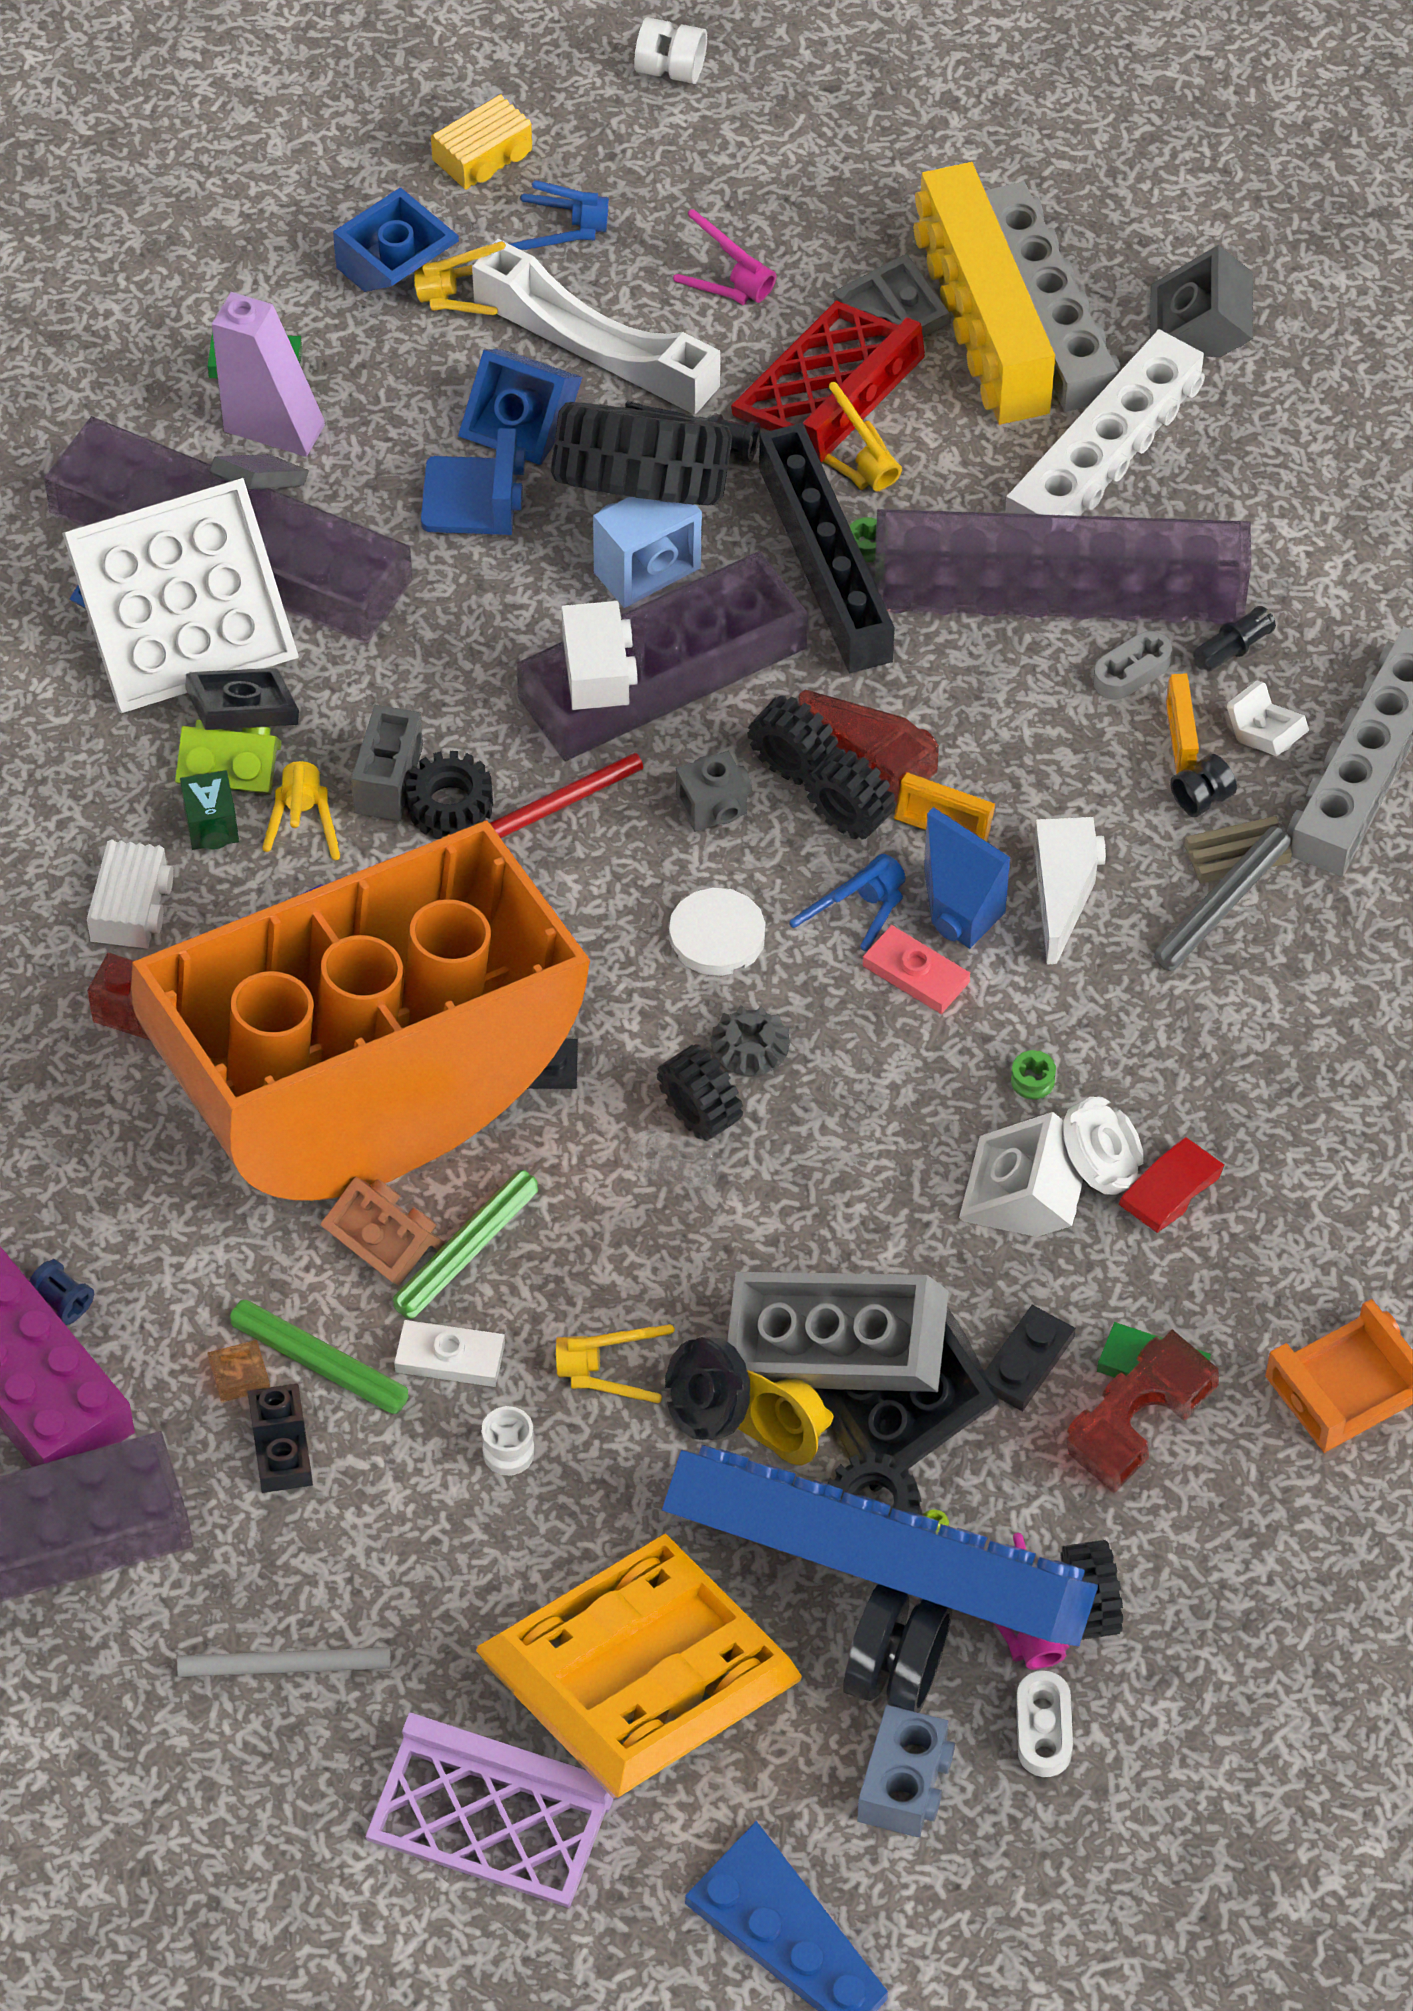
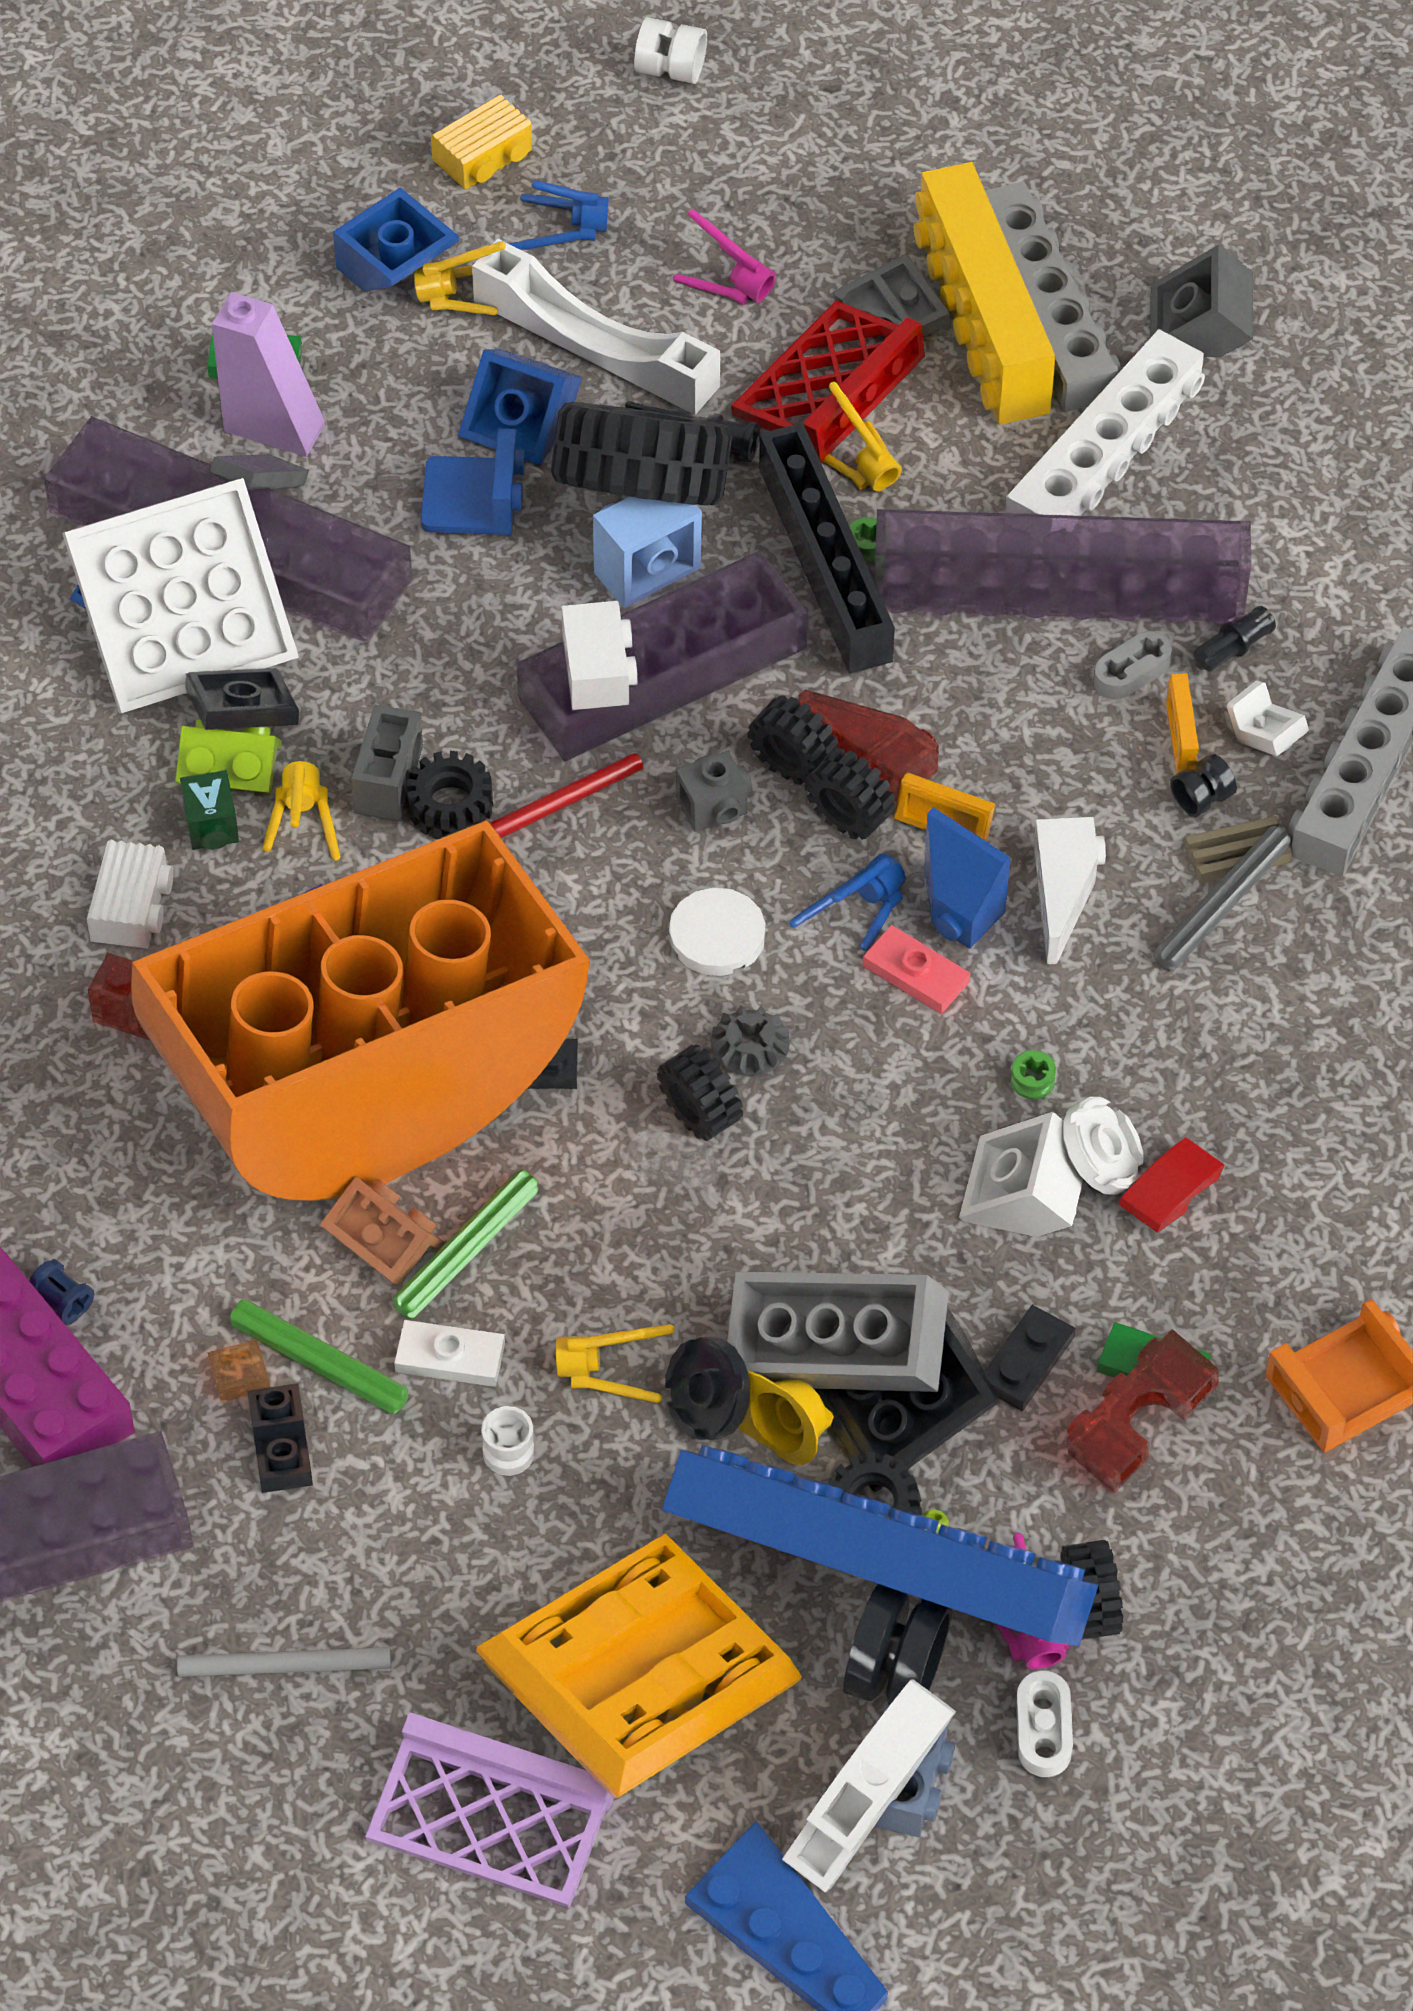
(868, 1784): none -> white slope

